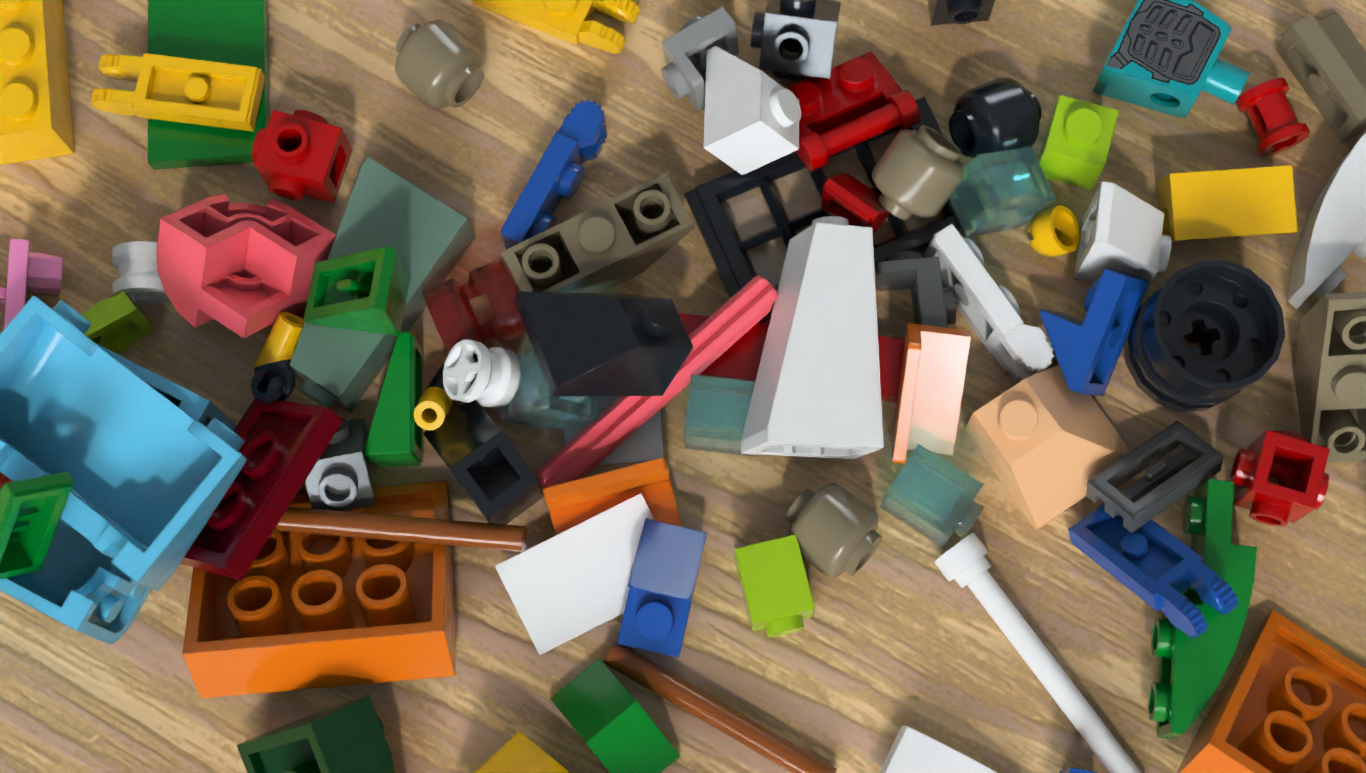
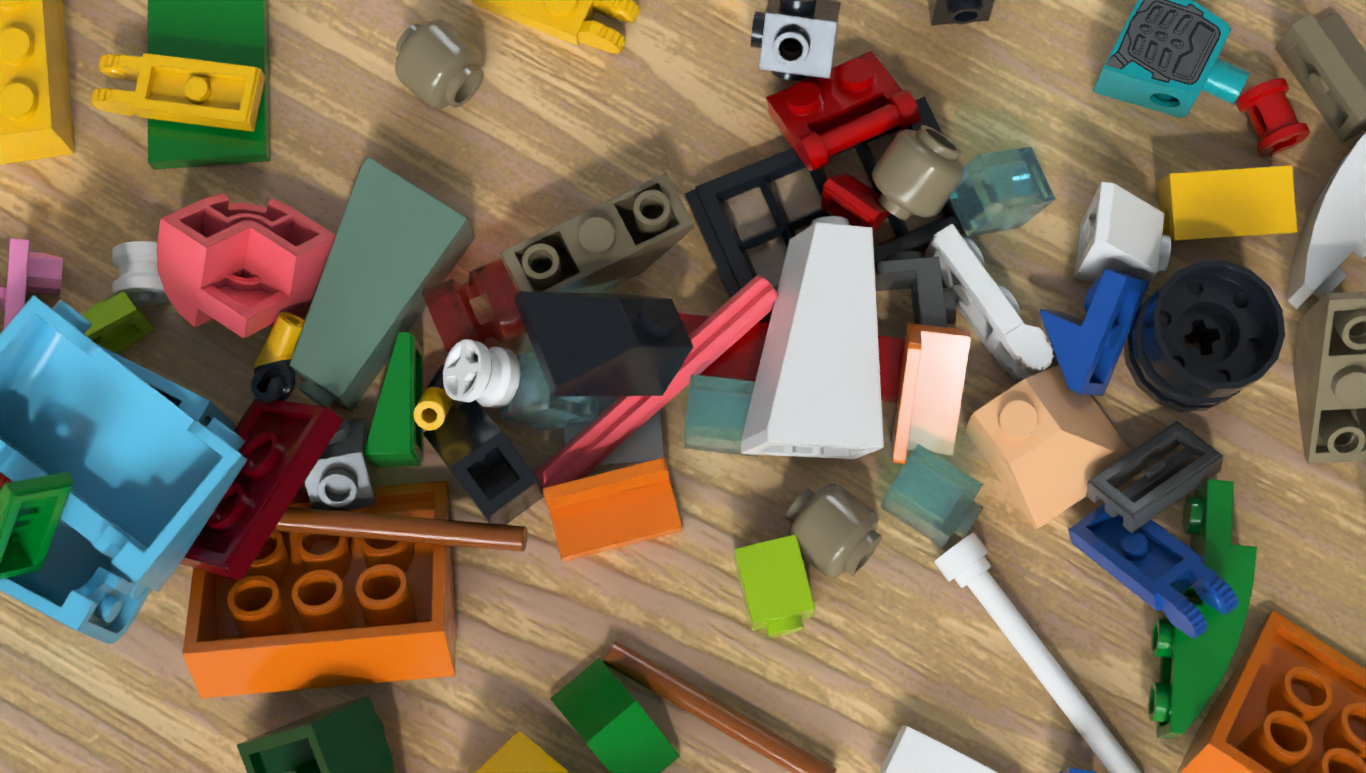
(301, 156): red brick -> none
(359, 292): green slope -> none
(557, 173): blue hinge -> none
(576, 575): white sticker -> none
(661, 587): blue slope -> none
(687, 53): light grey bracket -> none
(747, 114): white slope -> none
(995, 118): black head -> none
(1054, 232): yellow hinge -> none
(1077, 142): lime brick -> none
(1295, 466): red brick -> none

